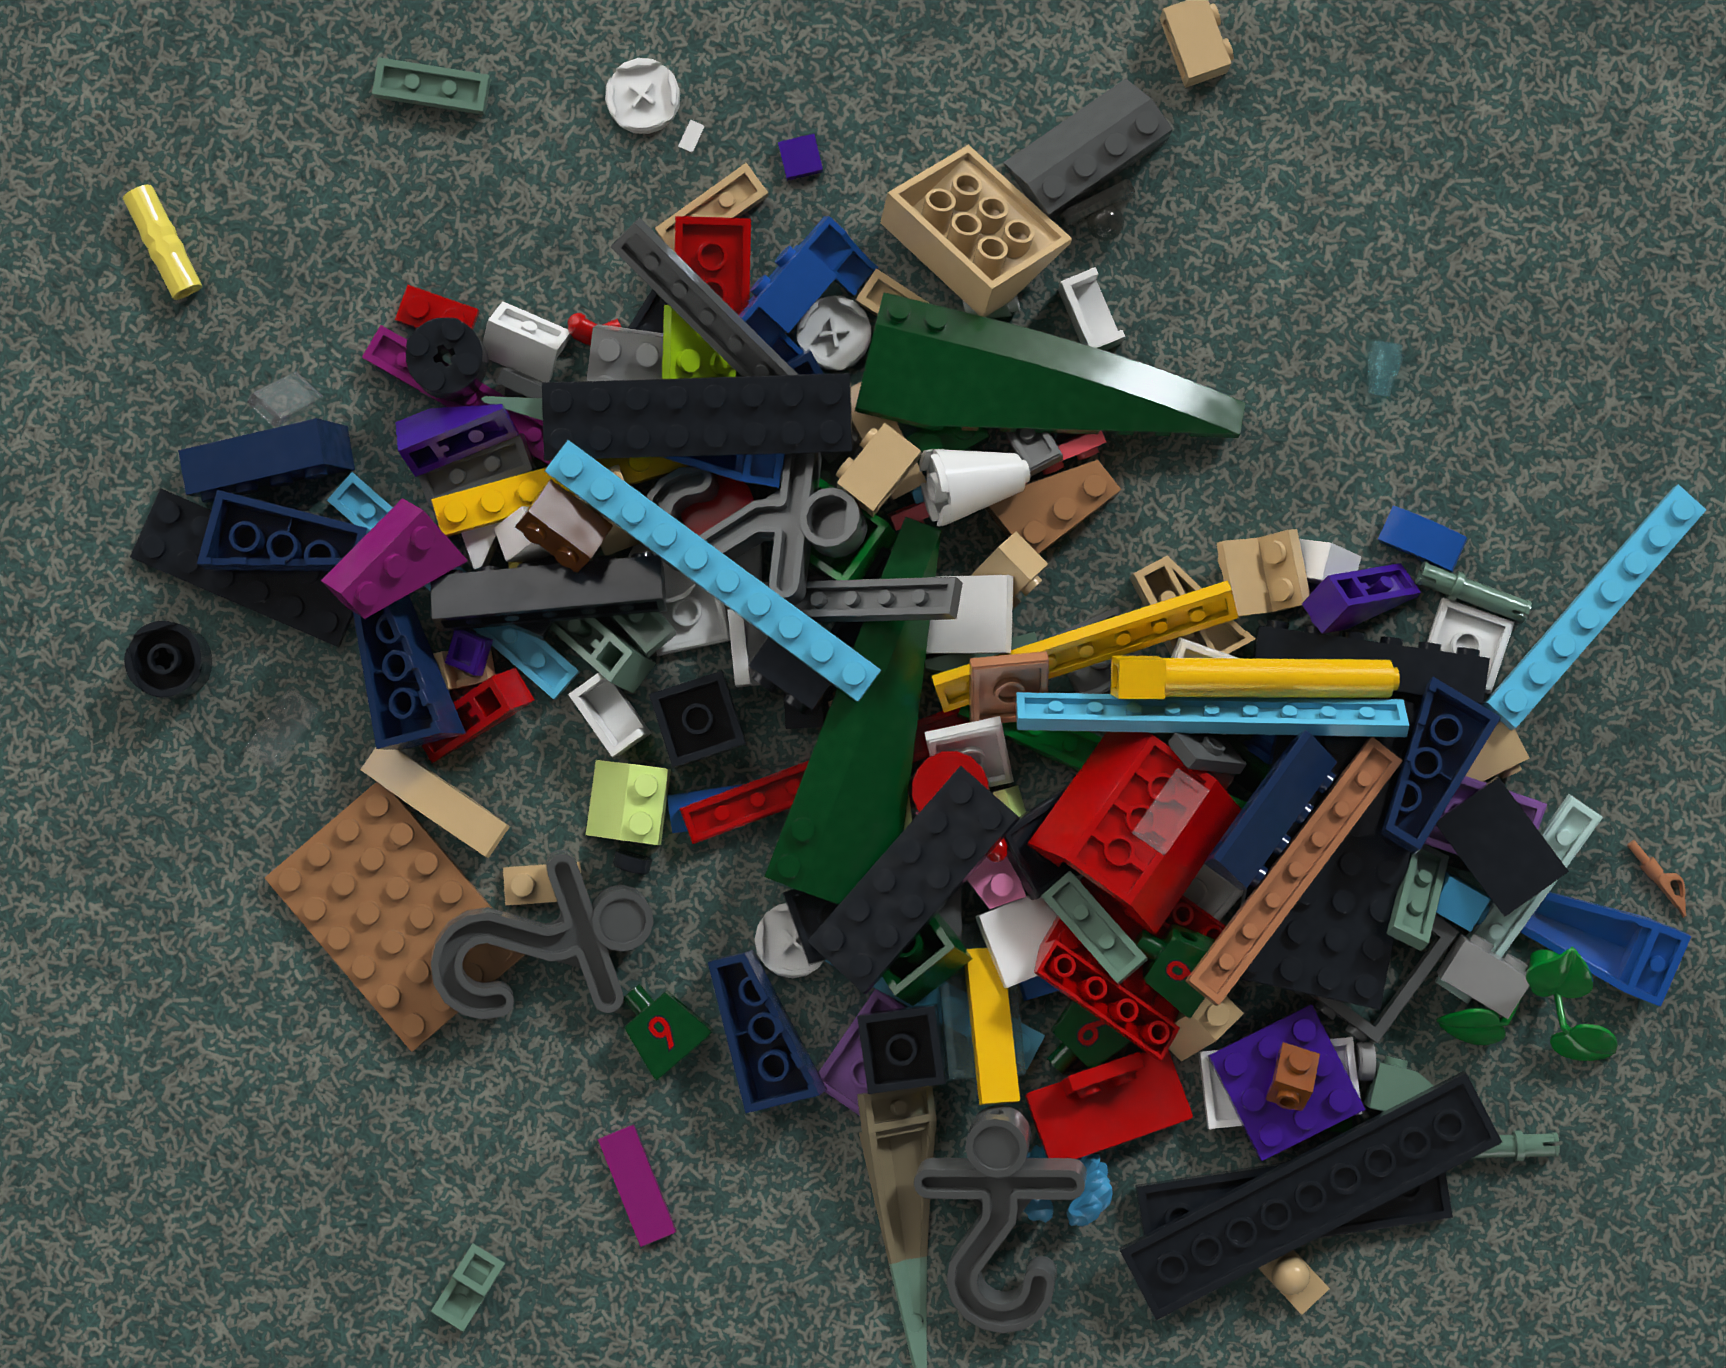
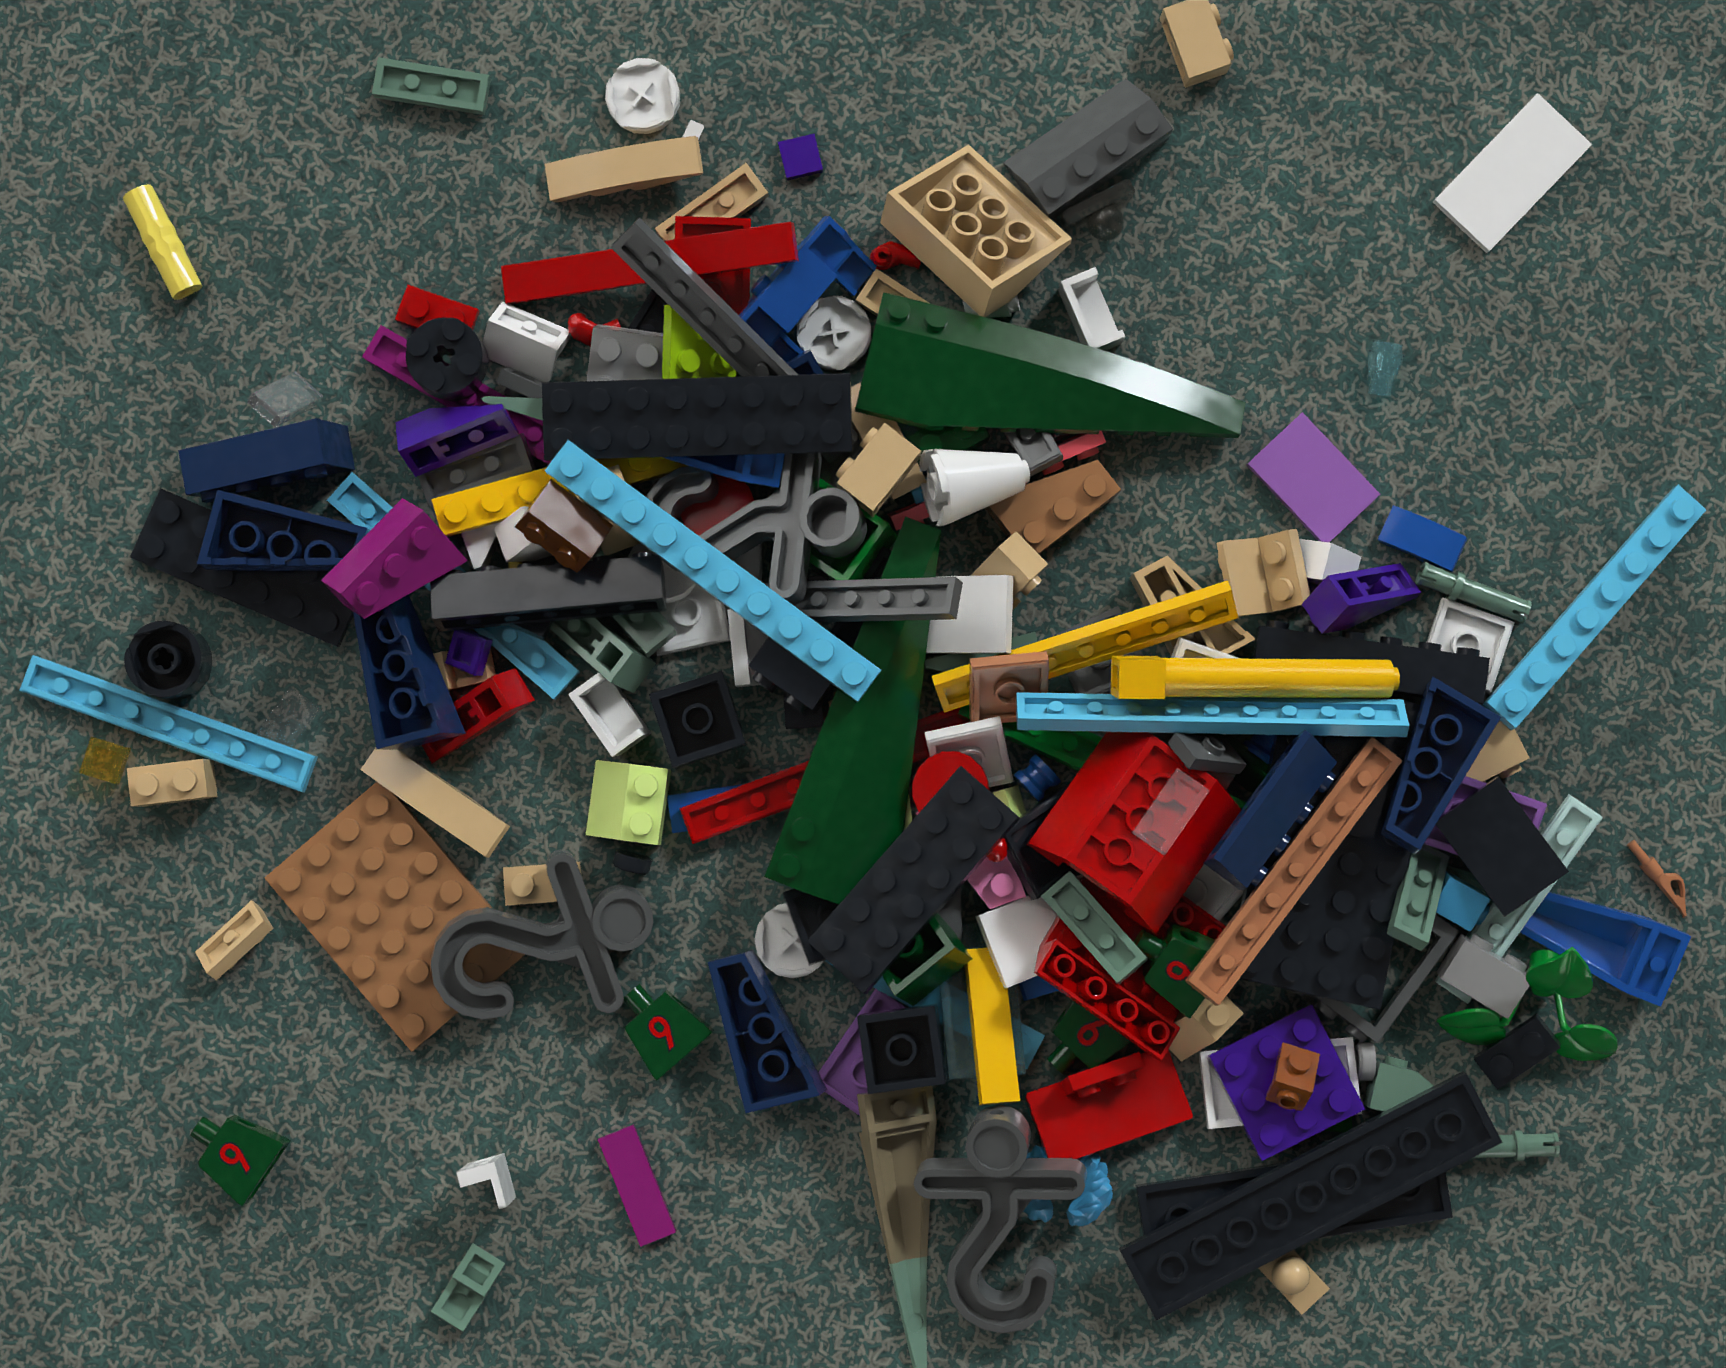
(105, 760): none -> clear yellow plate
(168, 723): none -> medium azure tile
(172, 782): none -> tan brick
(234, 940): none -> tan plate
(238, 1154): none -> dark green torso
(494, 1169): none -> white panel
(607, 270): none -> red tile
(624, 168): none -> tan slope
(892, 254): none -> red arm
(1037, 778): none -> blue wheel
(1313, 479): none -> medium lavender tile
(1512, 173): none -> white tile
(1517, 1051): none -> black plate

